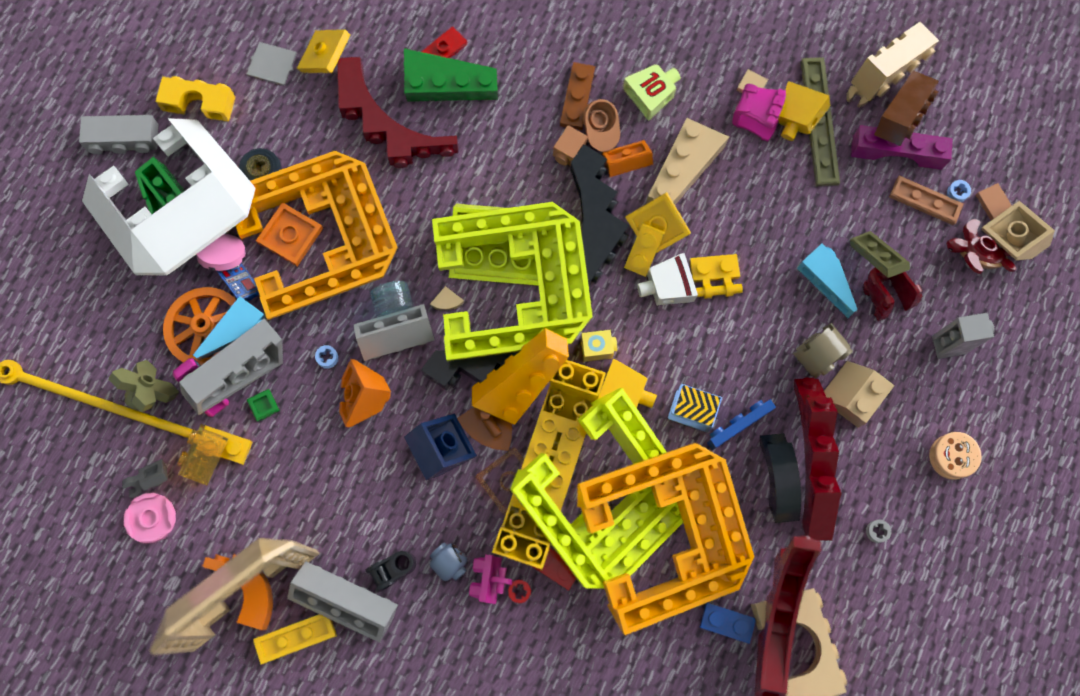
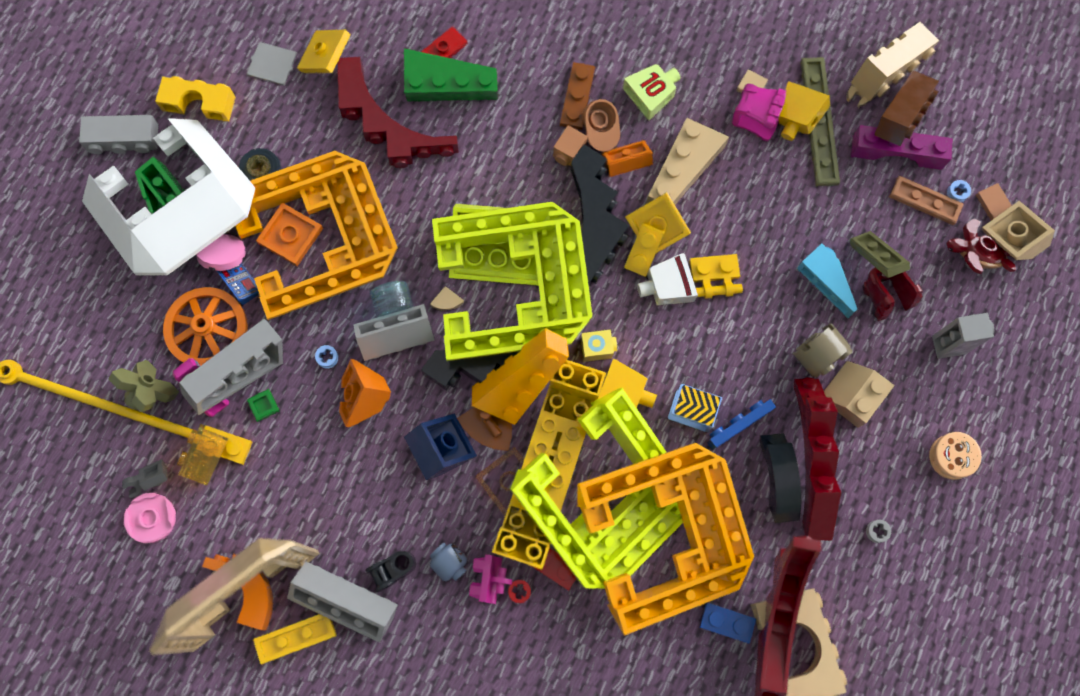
(235, 322): medium azure slope -> none

